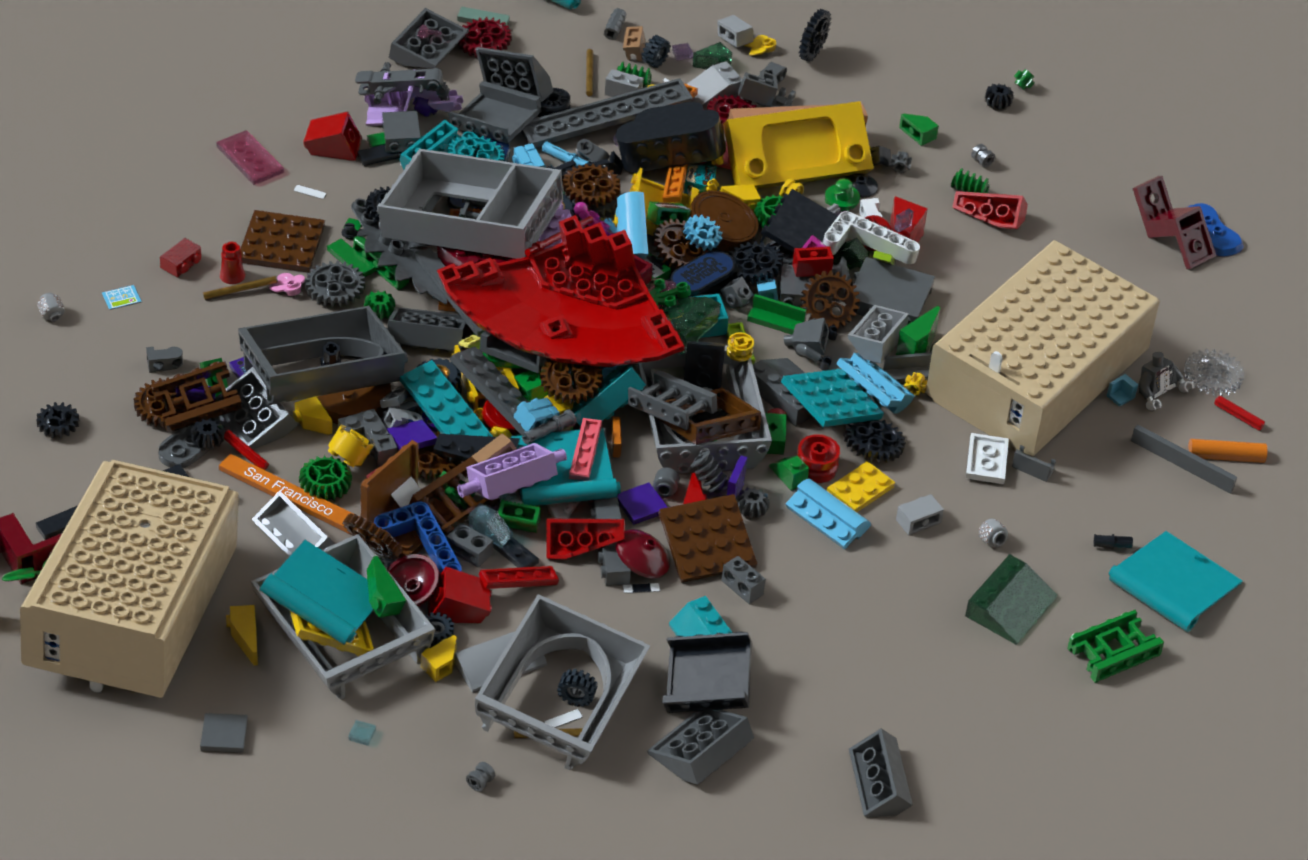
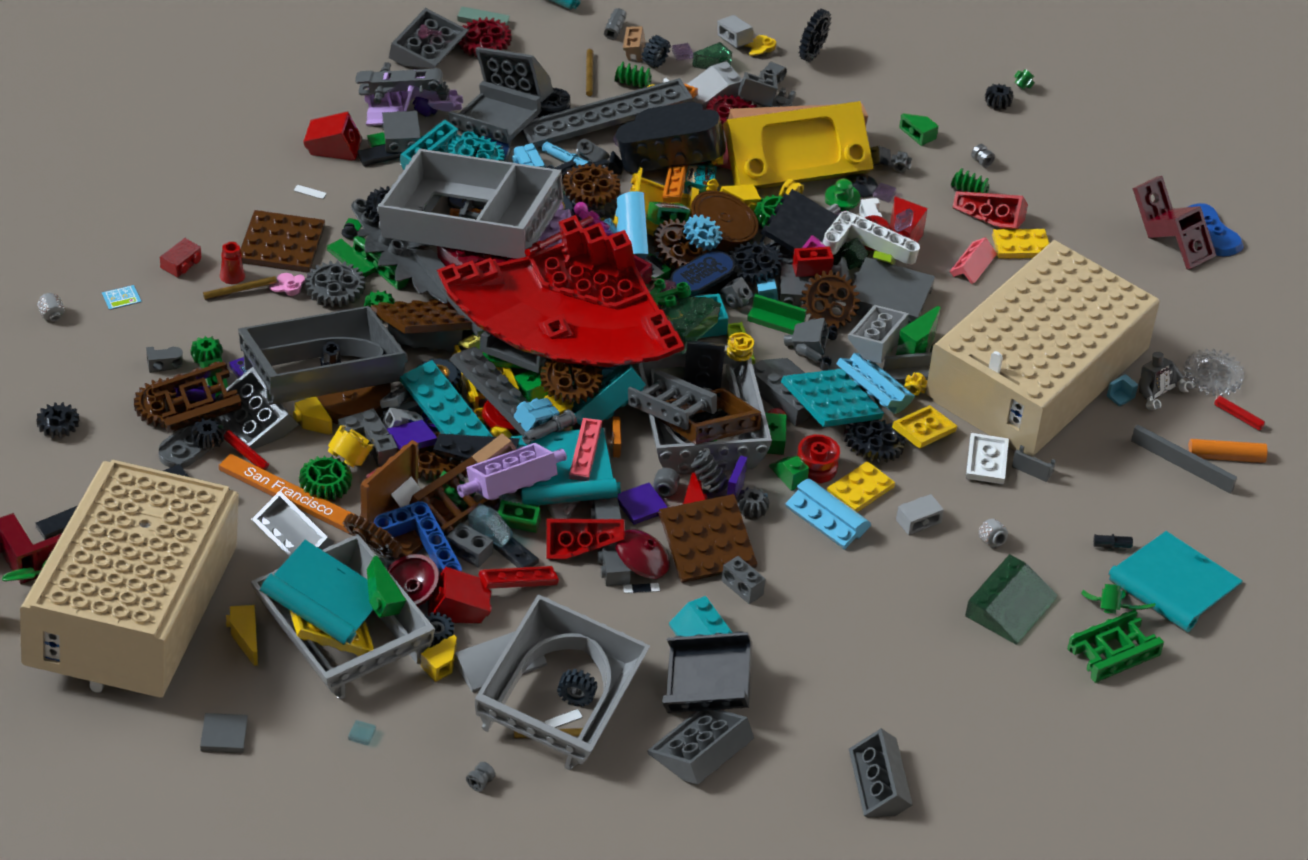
(206, 349): none -> green gear
(250, 157): clear pink tile -> none
(421, 316): none -> reddish brown plate
(621, 83): light grey brick -> none
(884, 192): none -> clear purple tile
(924, 426): none -> yellow plate
(974, 260): none -> coral panel
(1019, 242): none -> yellow plate
(1111, 599): none -> green plant

